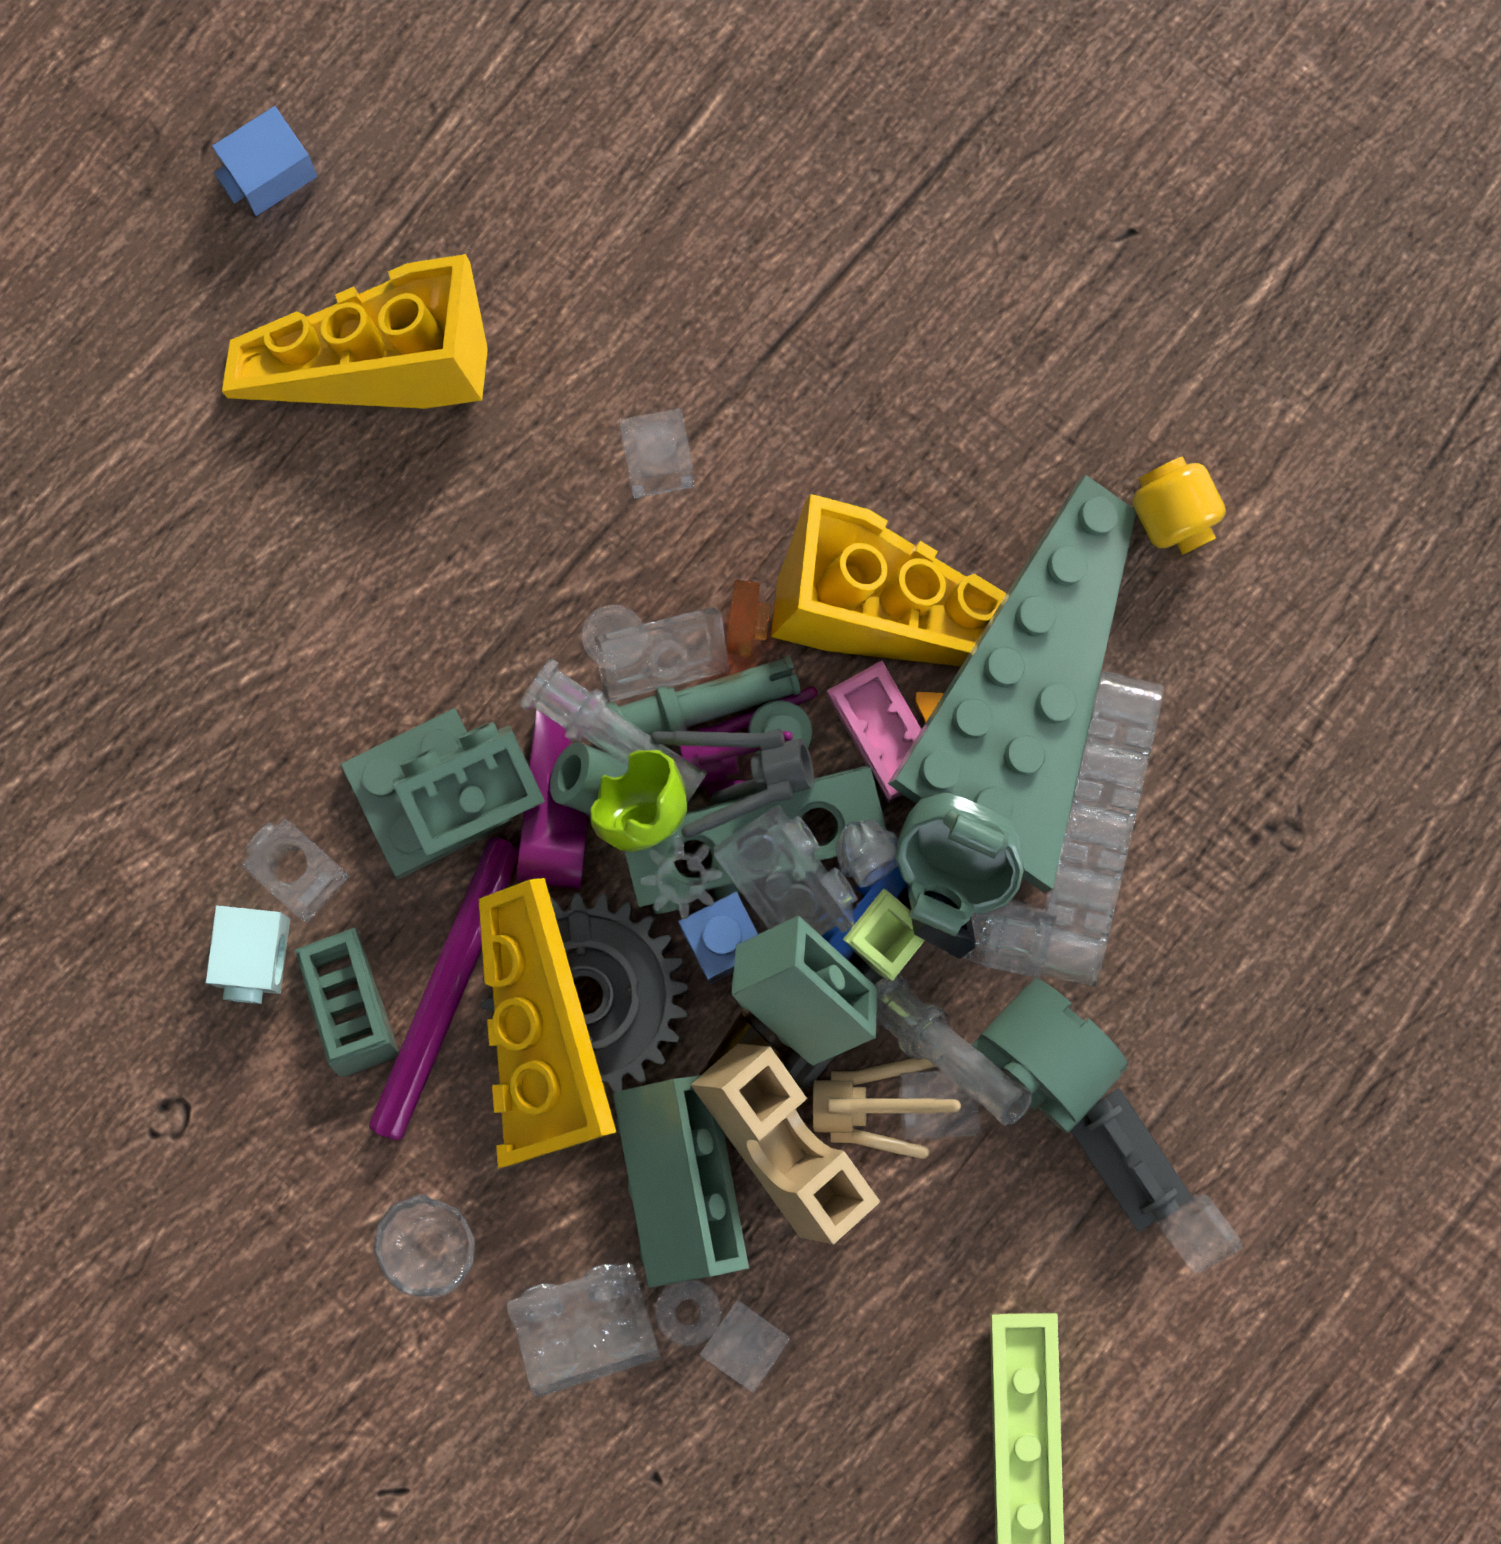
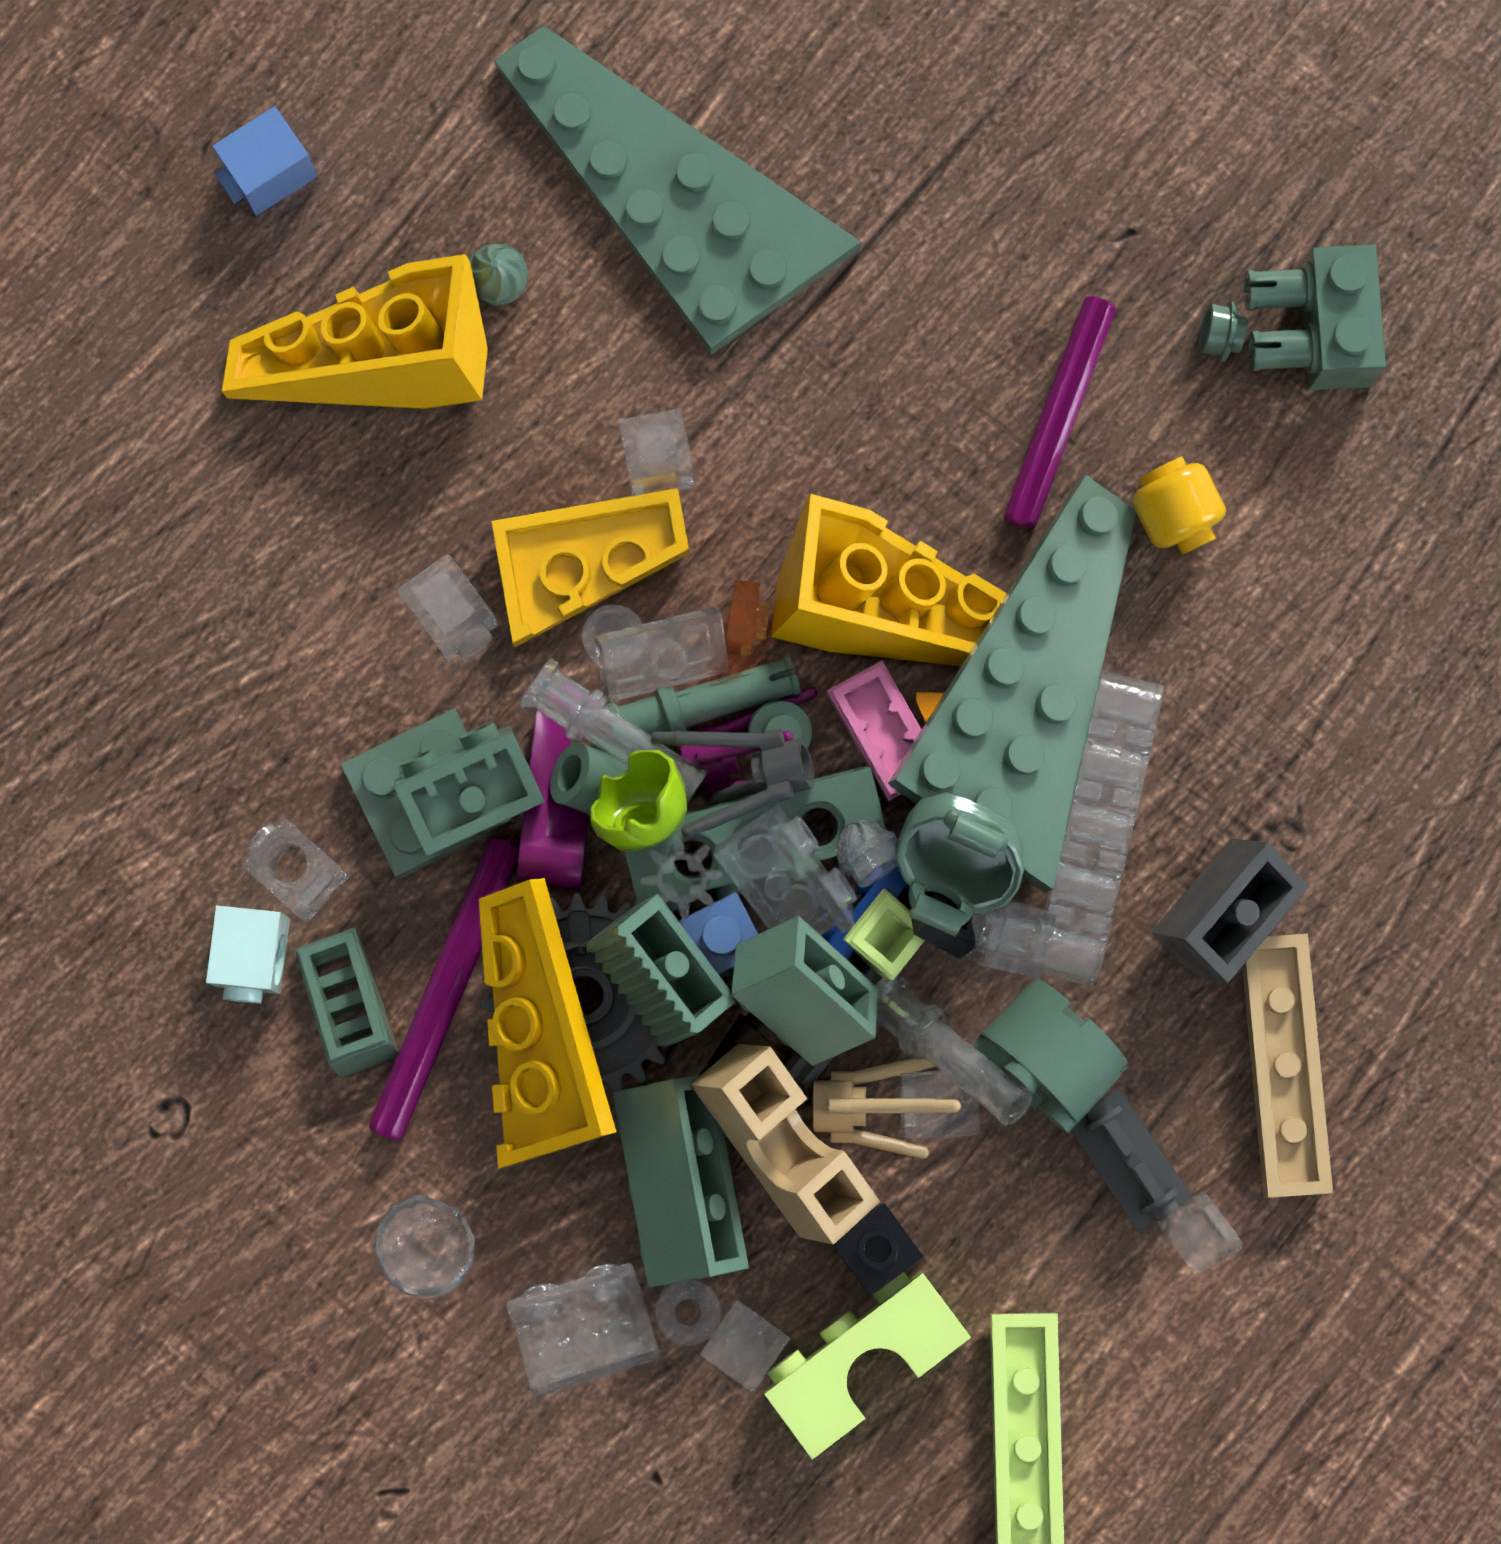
(449, 609): none -> clear brick
(498, 274): none -> sand green plate
(583, 554): none -> yellow wing
(661, 971): none -> sand green brick
(692, 212): none -> sand green wing
(813, 1390): none -> yellowish green arch
(877, 1249): none -> black brick
(1059, 413): none -> magenta axle
(1222, 331): none -> sand green plate
(1230, 909): none -> dark grey brick
(1286, 1068): none -> tan plate
(1340, 318): none -> sand green brick

